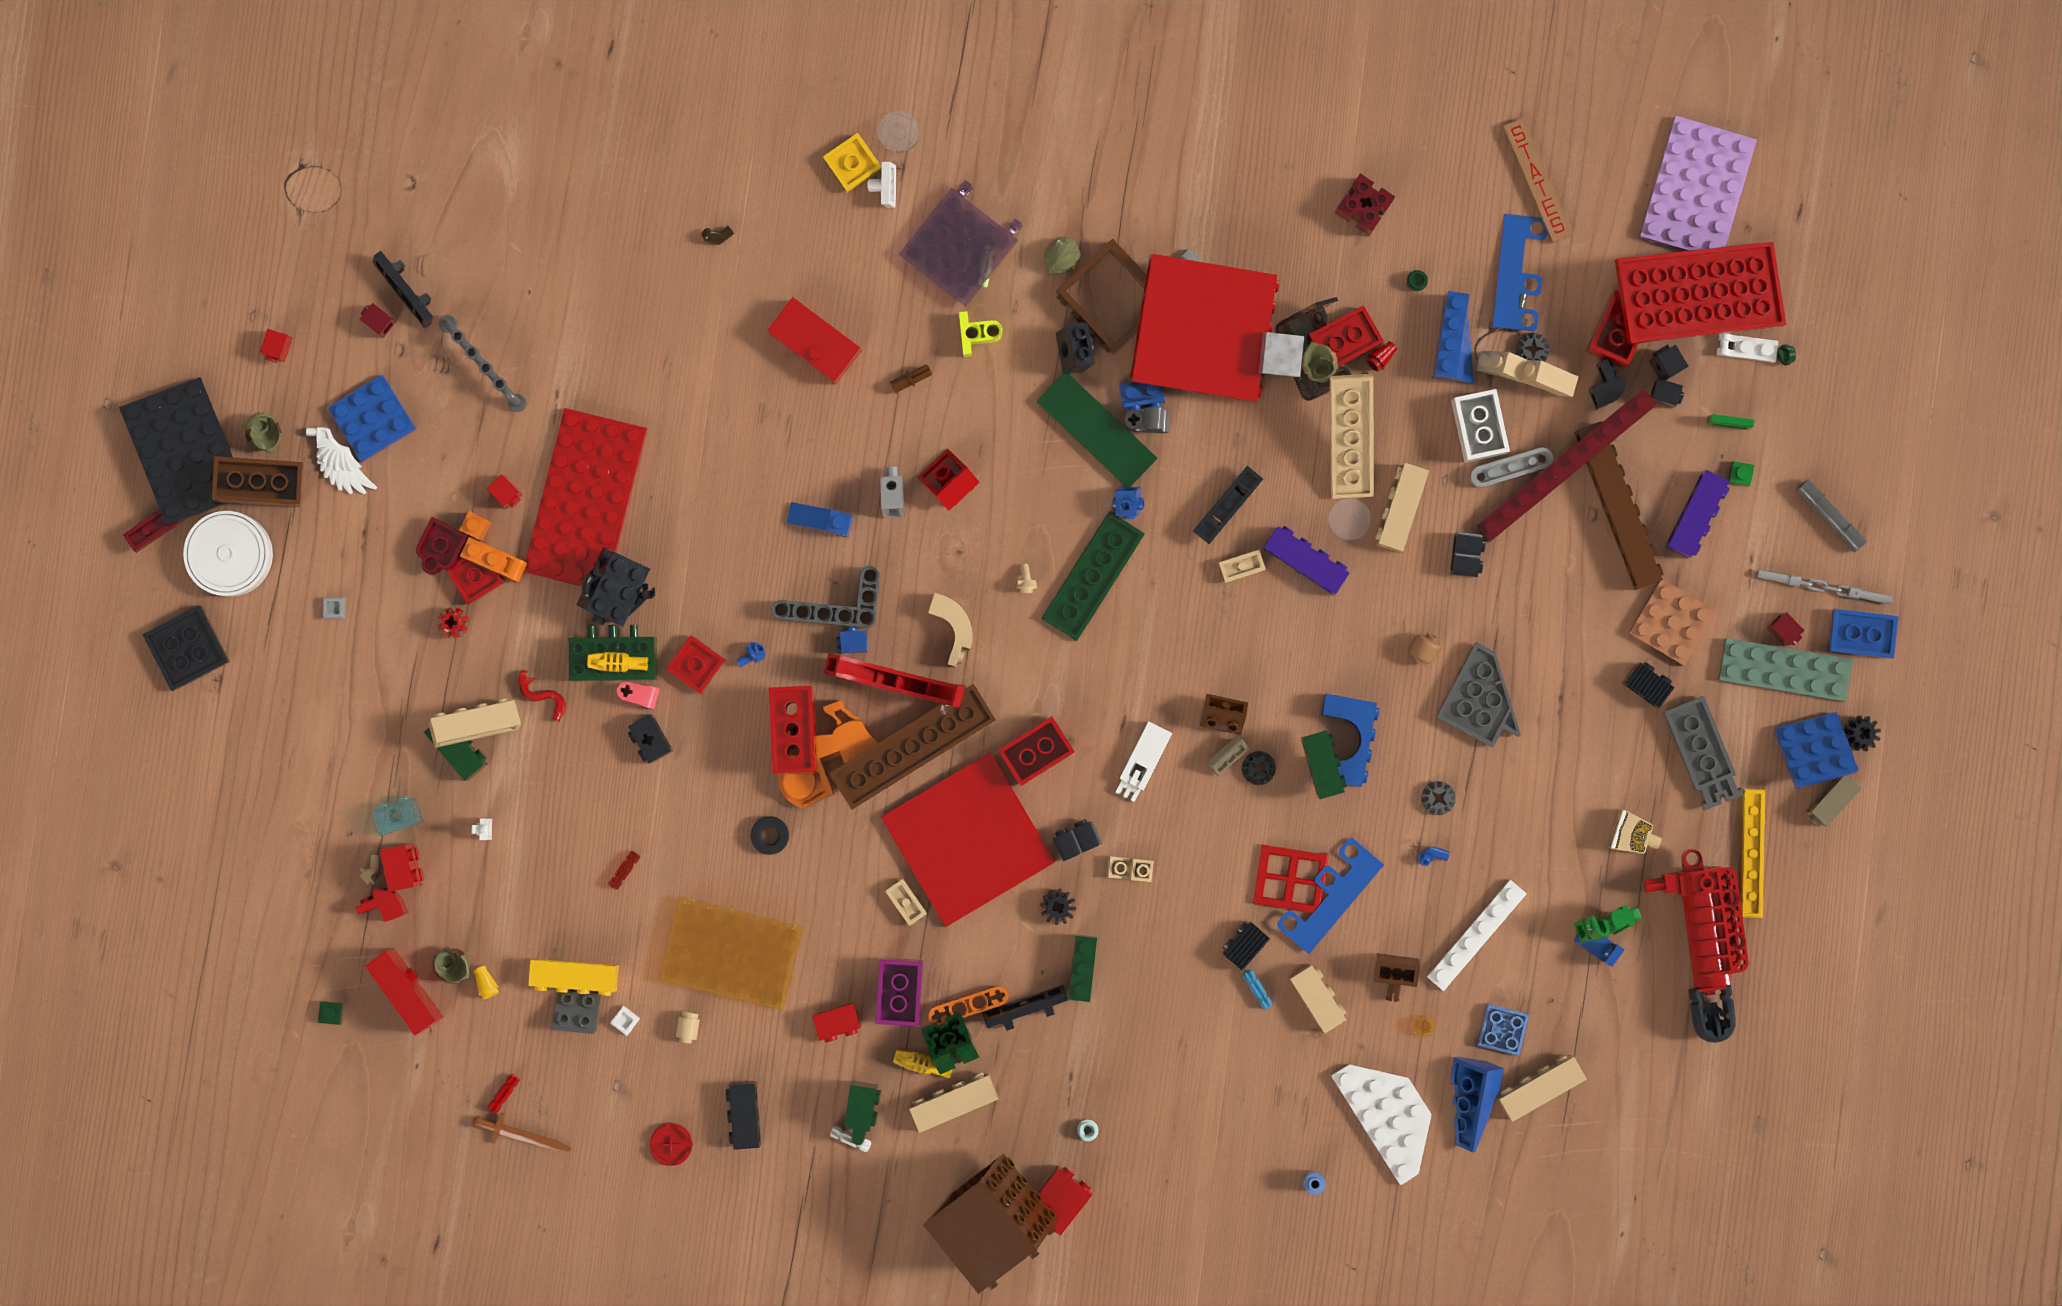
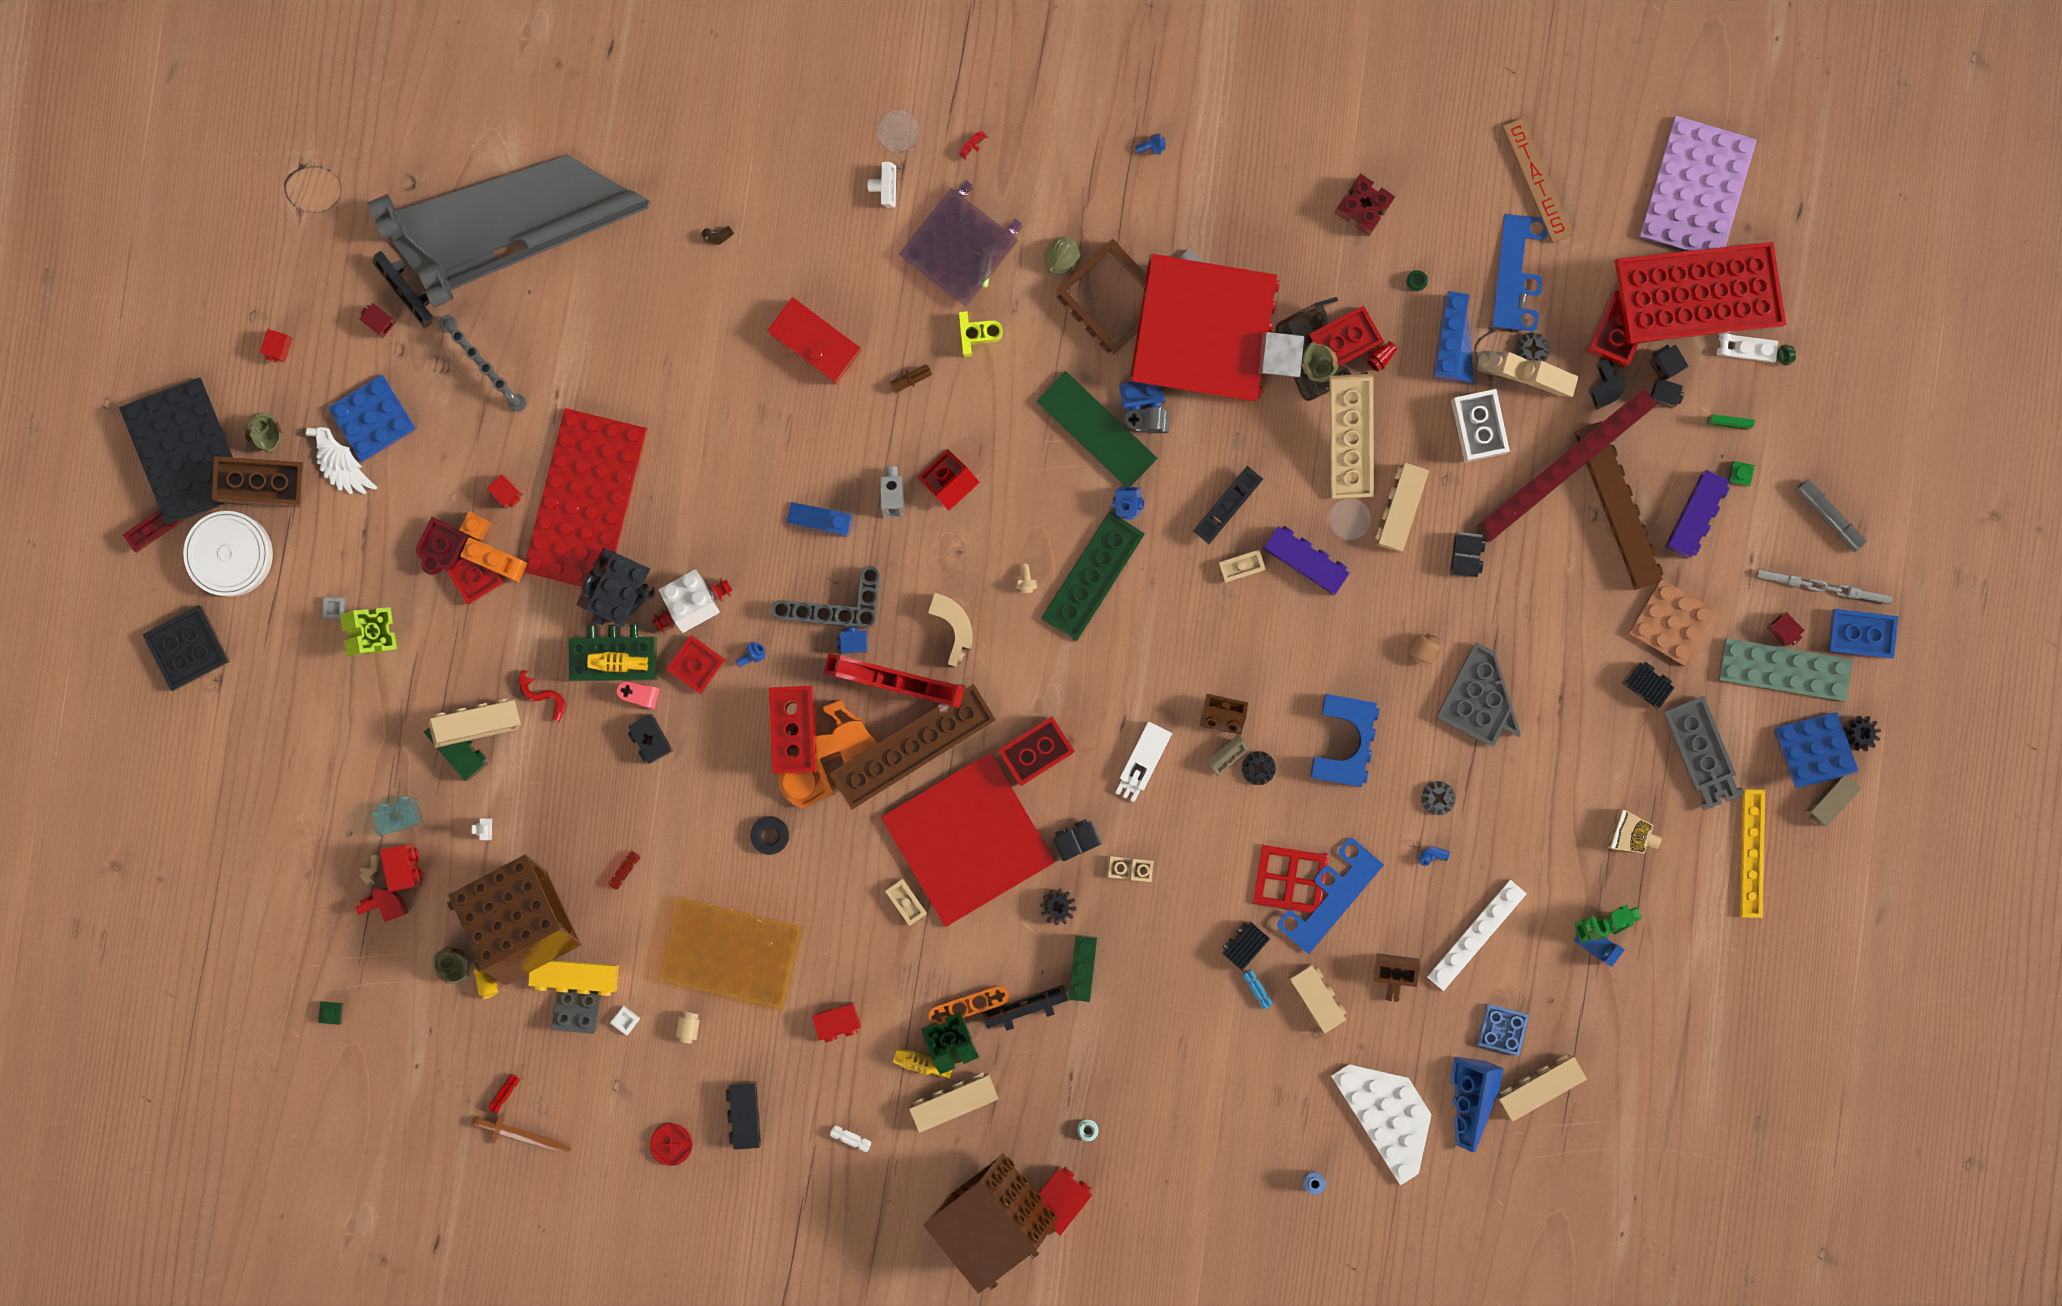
(368, 631): none -> lime brick
(404, 991): red brick -> none
(450, 616): red piece -> none
(514, 920): none -> reddish brown piece
(543, 205): none -> dark grey panel
(690, 601): none -> white brick
(852, 162): yellow plate -> none
(860, 1109): dark green hinge -> none
(899, 992): magenta brick -> none
(977, 138): none -> red piece
(1075, 348): black brick -> none
(1155, 143): none -> blue plate
(1323, 764): dark green brick -> none
(1430, 1028): clear yellow plate -> none
(1511, 467): light grey plate -> none
(1709, 939): red piece -> none

